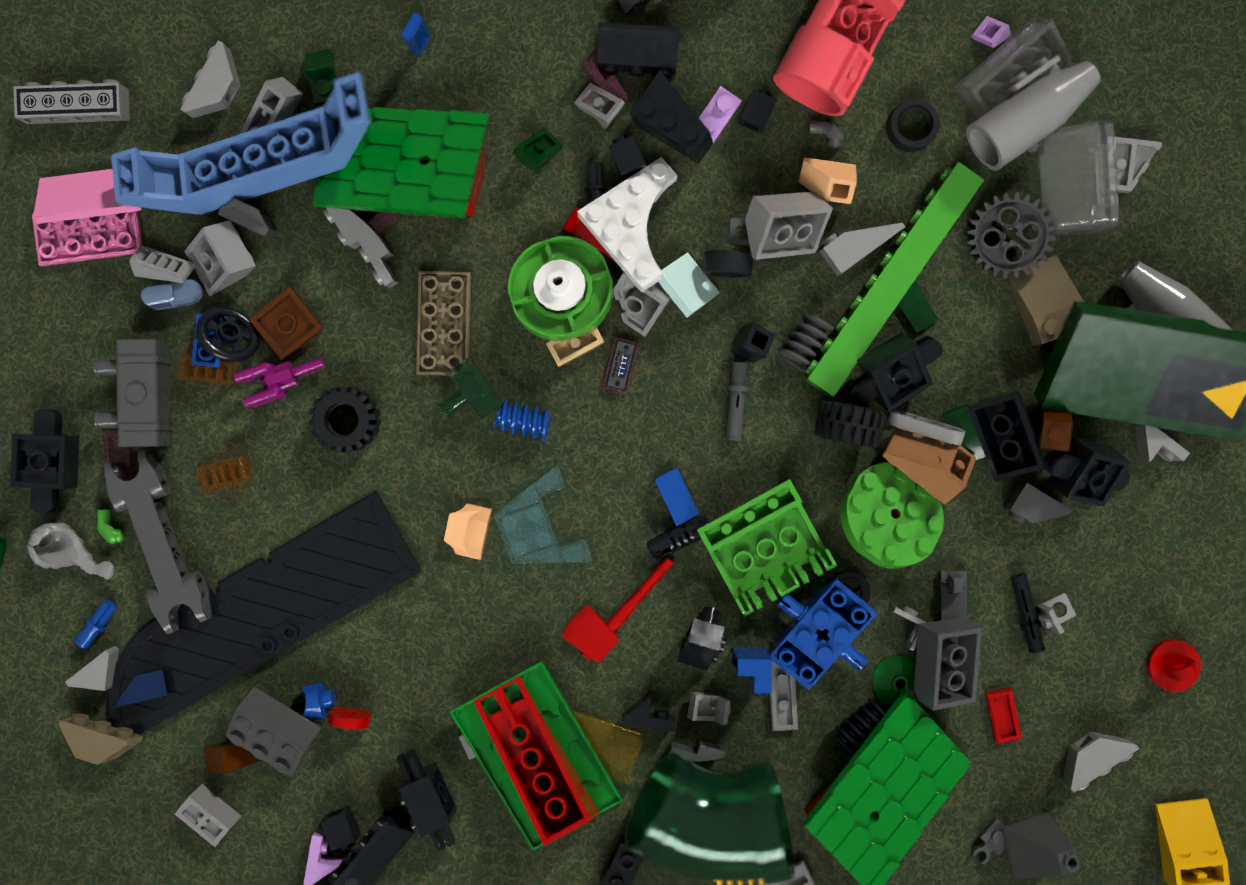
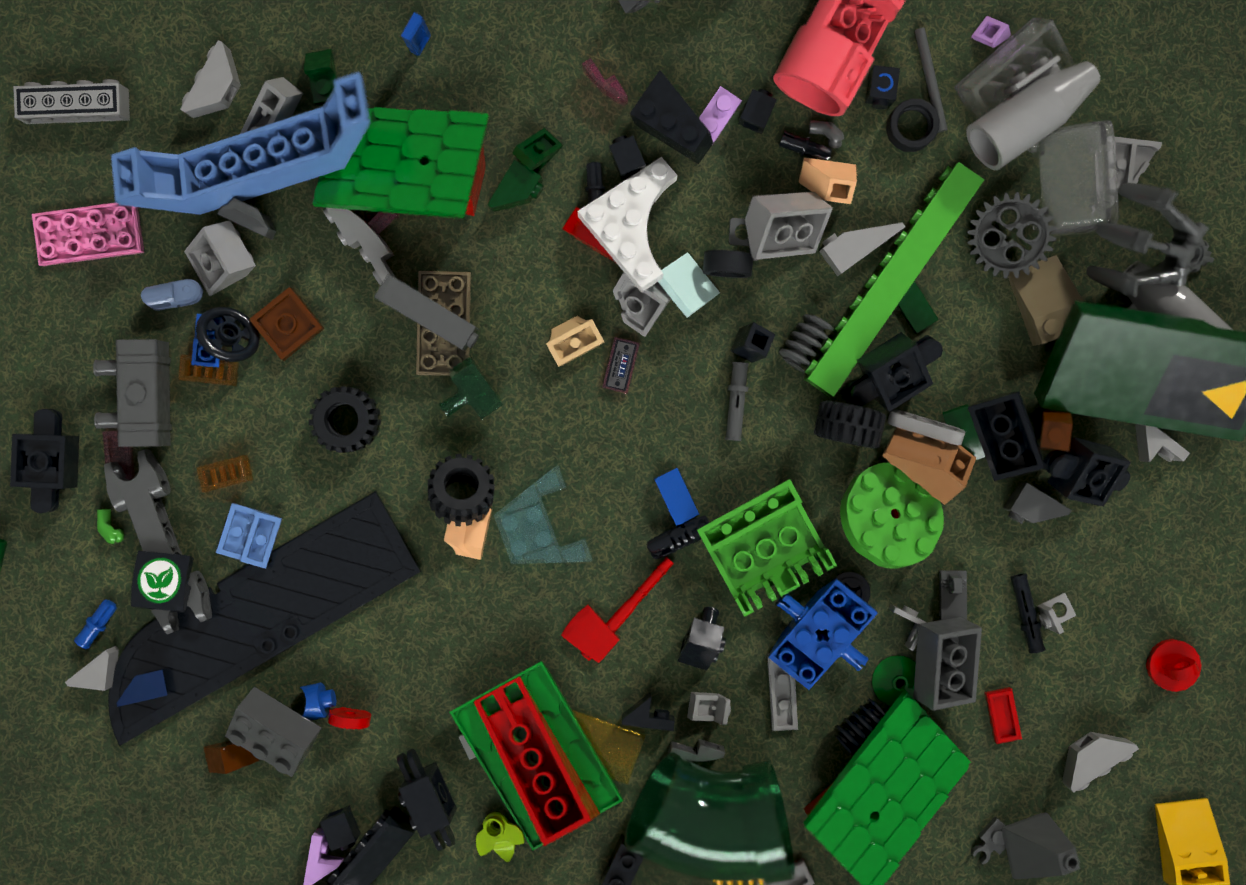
(59, 546): light grey hair -> none
(77, 197): bright pink tile -> none
(97, 740): dark tan slope -> none
(159, 265): light grey slope -> none
(161, 581): none -> slope
(208, 815): light grey hinge -> none
(249, 535): none -> medium blue slope
(275, 379): magenta plant -> none
(427, 313): none -> dark grey slope
(460, 470): none -> black tyre
(500, 839): none -> lime plate
(516, 188): none -> dark green slope
(523, 420): blue piece -> none
(560, 288): bright green piece -> none
(599, 104): light grey slope -> none
(637, 49): black slope -> none
(754, 664): blue piece -> none
(805, 146): none -> black axle
(882, 86): none -> black brick
(930, 76): none -> dark grey bar
(1183, 253): none -> dark grey piece

